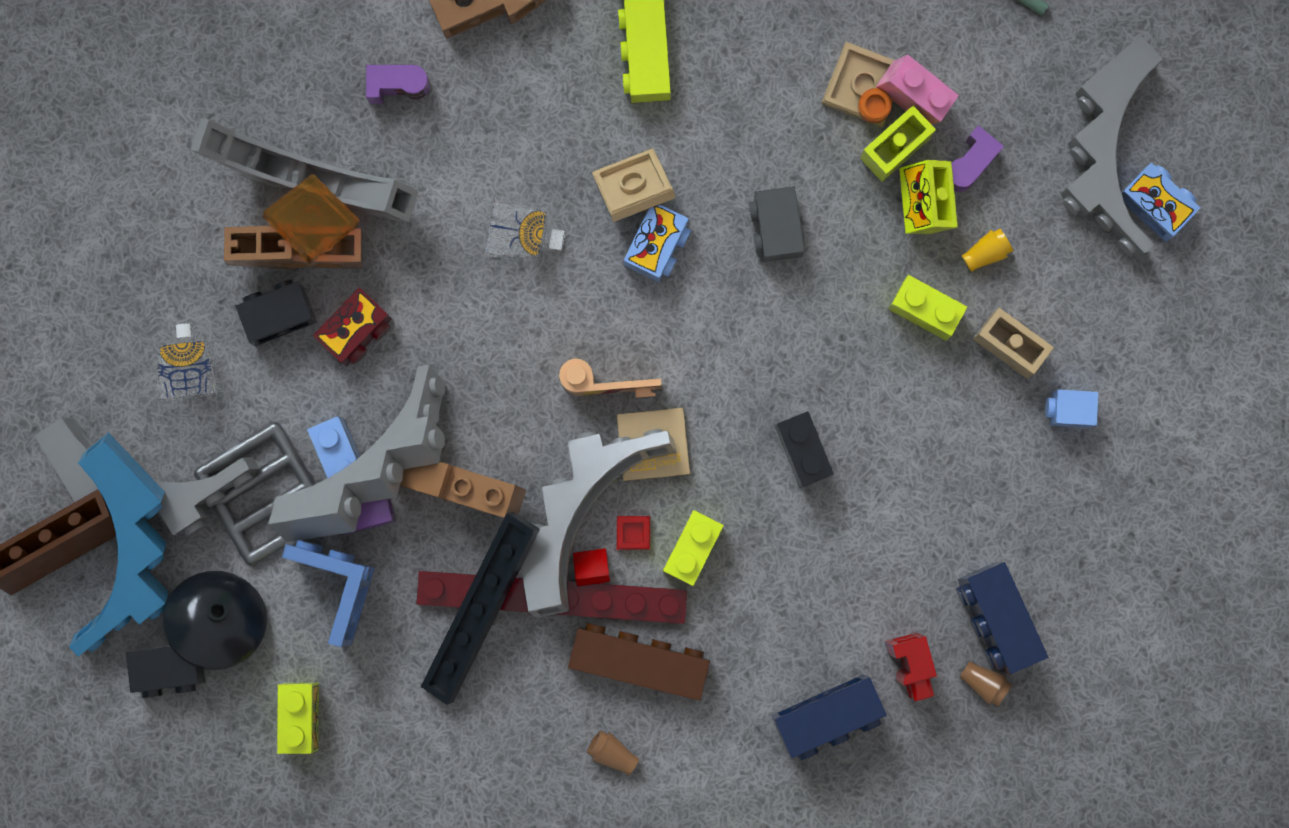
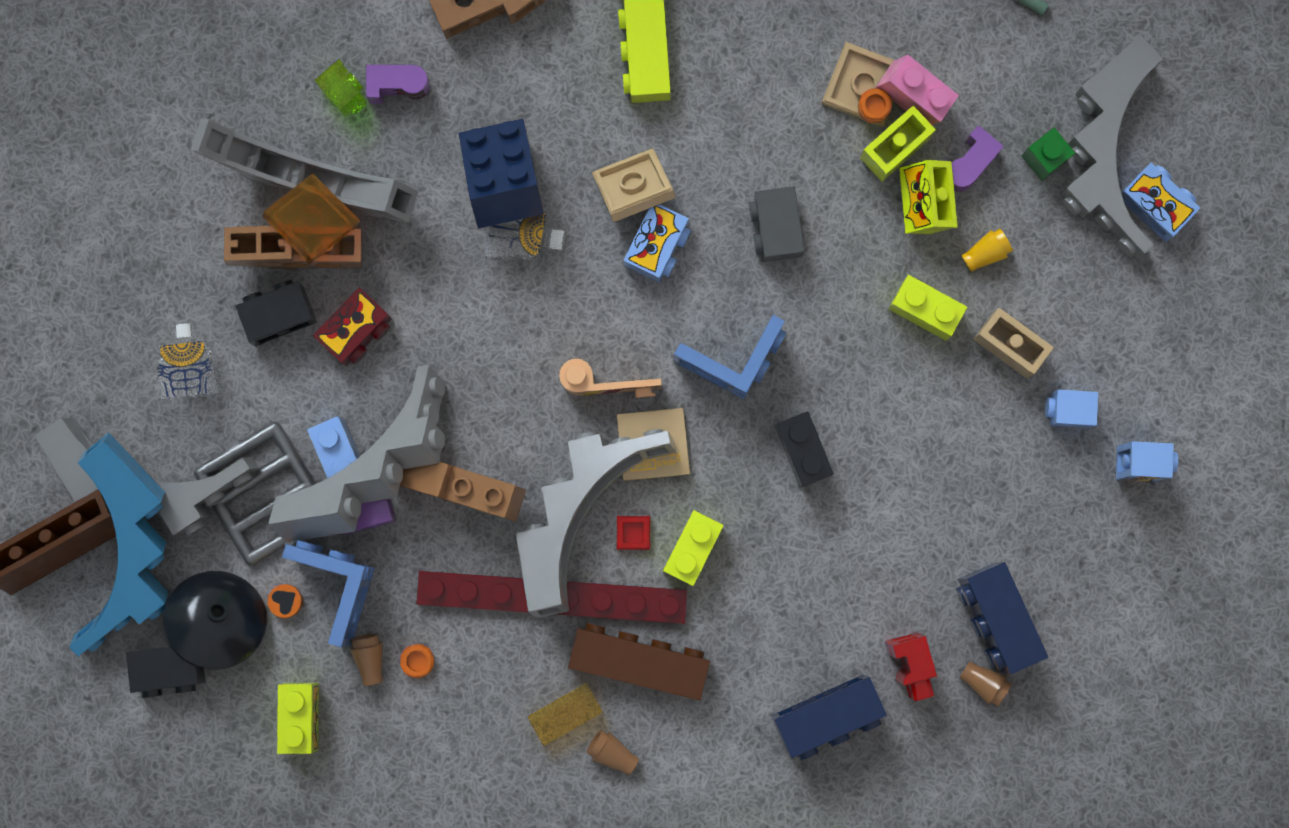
(285, 601): none -> orange tile
(341, 89): none -> clear neon green brick
(367, 655): none -> medium nougat cone
(417, 660): none -> orange tile
(480, 607): black plate -> none
(500, 173): none -> dark blue brick
(565, 714): none -> clear yellow plate
(591, 567): red tile -> none
(726, 378): none -> medium blue bracket
(1048, 154): none -> green brick
(1146, 461): none -> light blue brick

